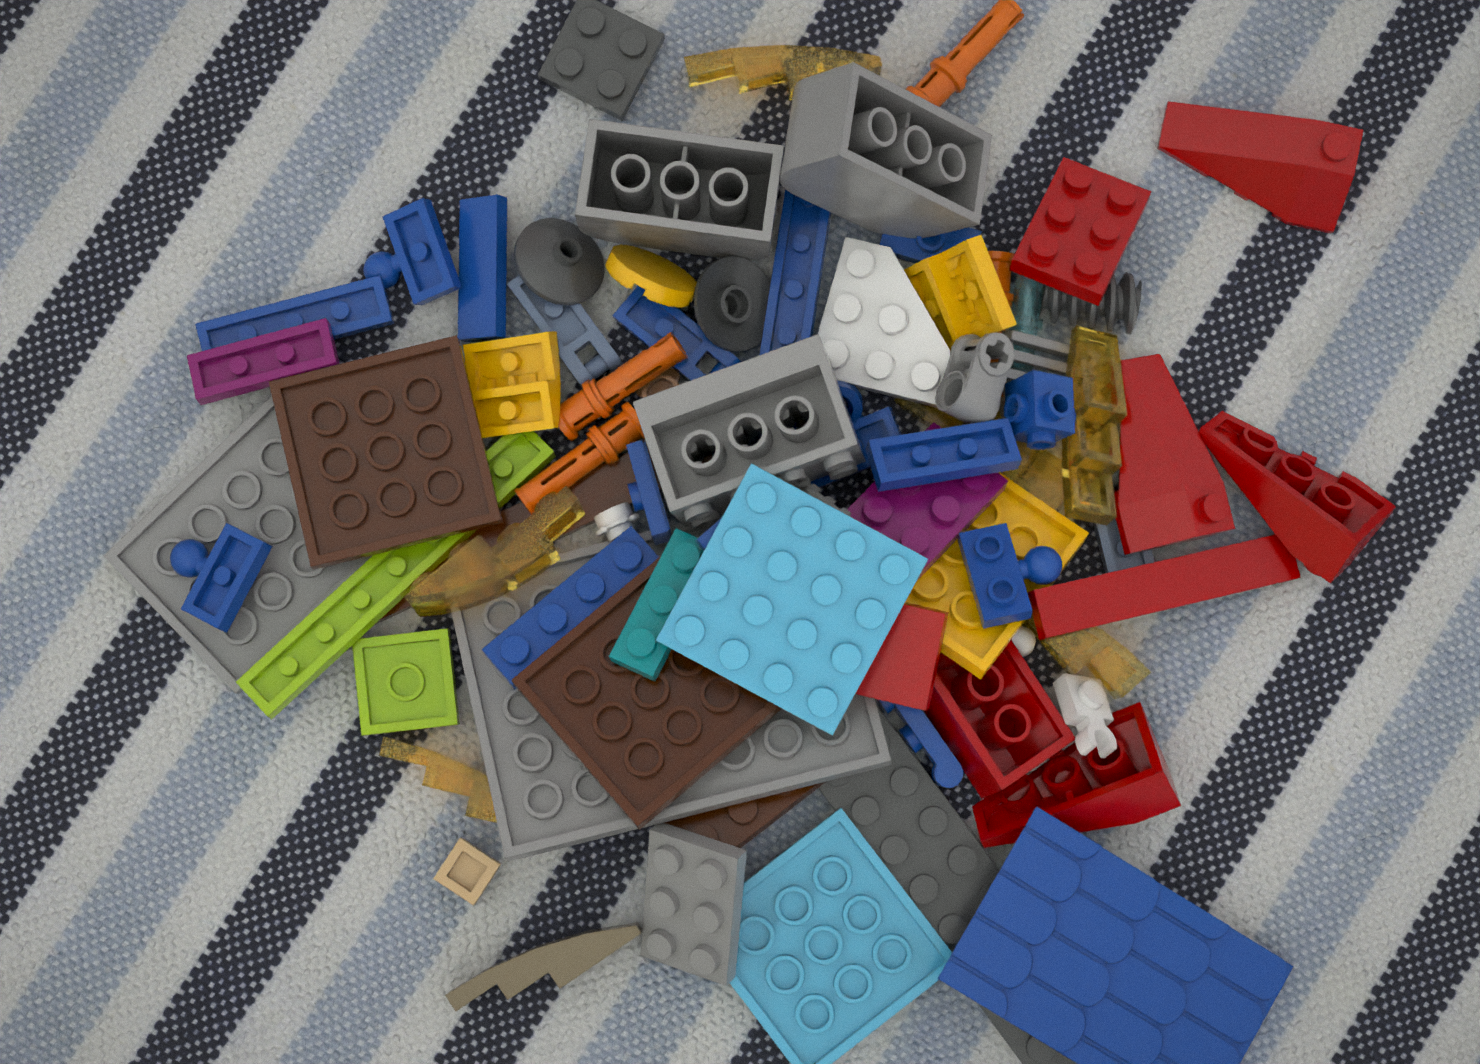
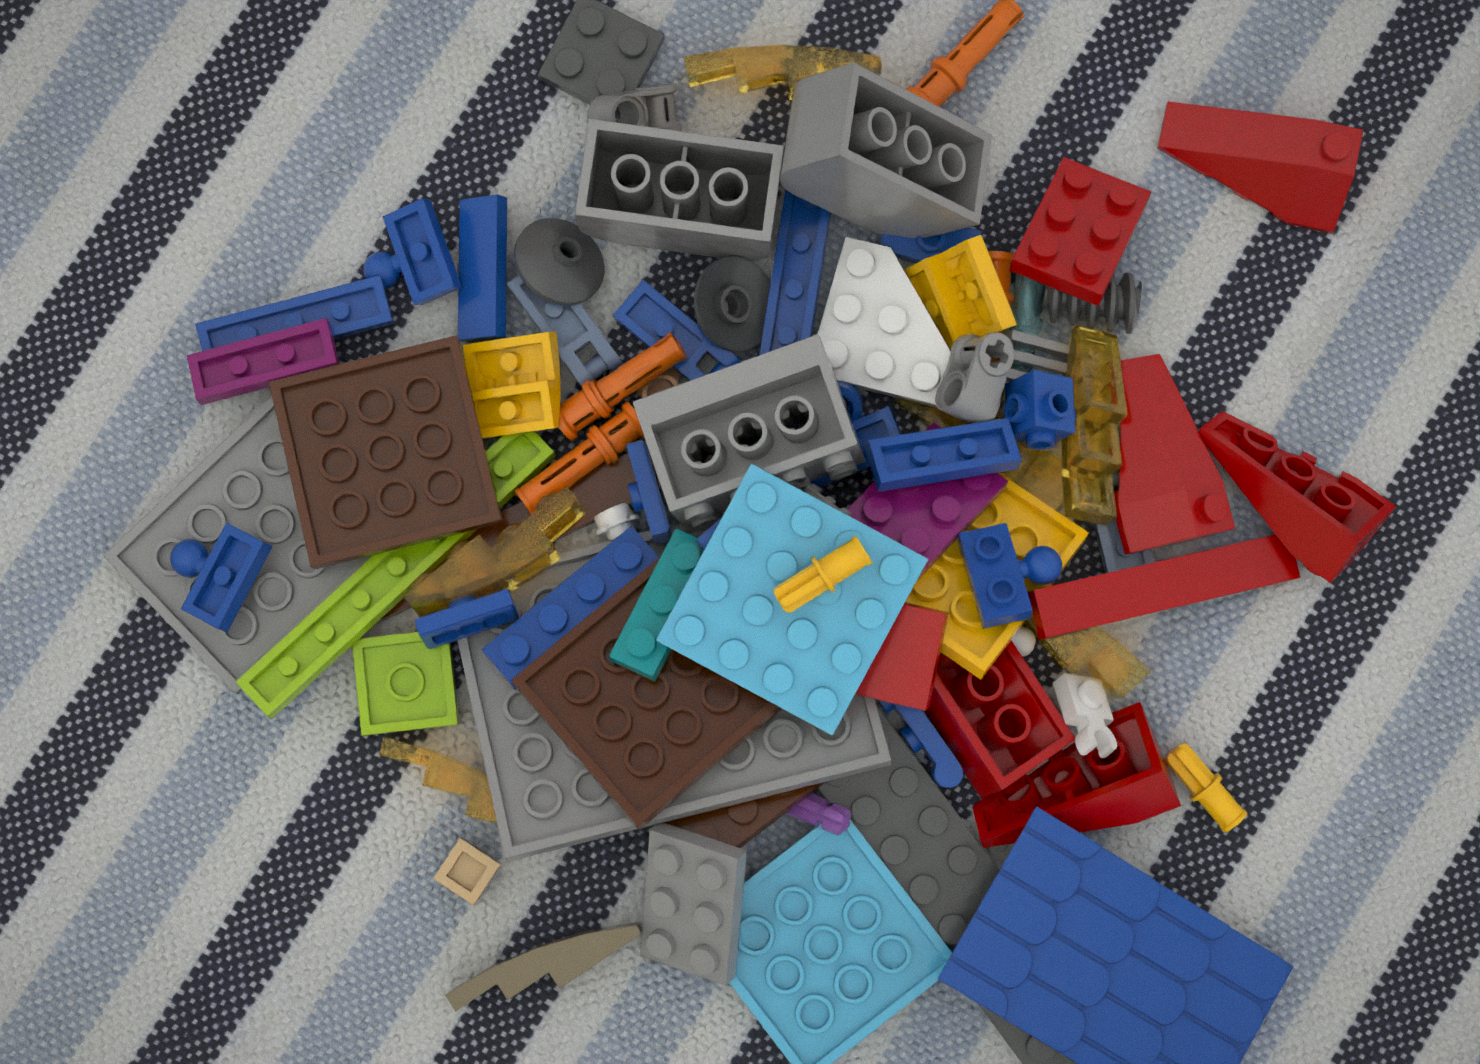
(466, 618): none -> blue plate
(643, 107): none -> light grey piece
(659, 277): yellow tile -> none
(817, 810): none -> medium lavender axle
(822, 575): none -> yellow axle
(1205, 787): none -> yellow axle

